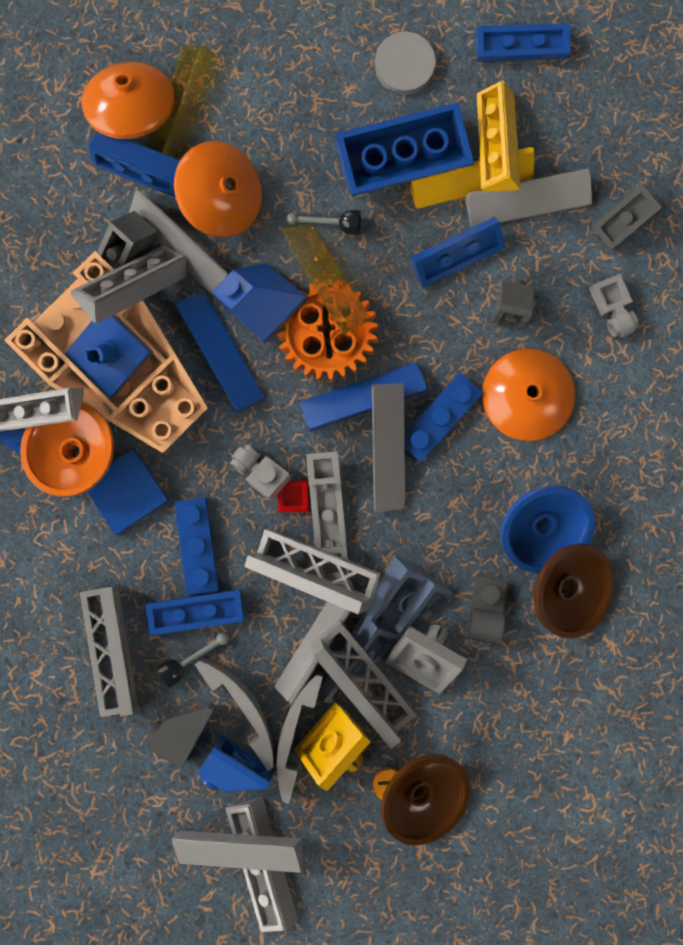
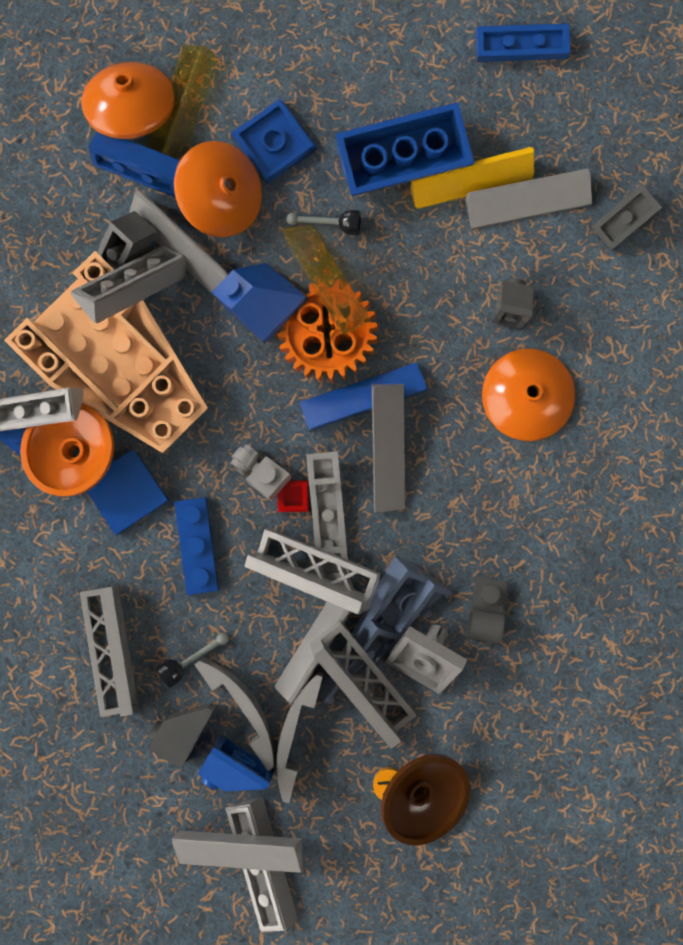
(108, 354): blue tile -> none
(195, 612): blue plate -> none
(220, 351): blue slope -> none
(273, 141): none -> blue tile
(332, 747): yellow tile -> none
(405, 63): light grey tile -> none
(440, 417): blue plate -> none
(458, 252): blue plate -> none
(498, 139): yellow slope -> none
(565, 522): blue dish -> none
(574, 590): reddish brown dish -> none
(612, 297): light grey plate -> none

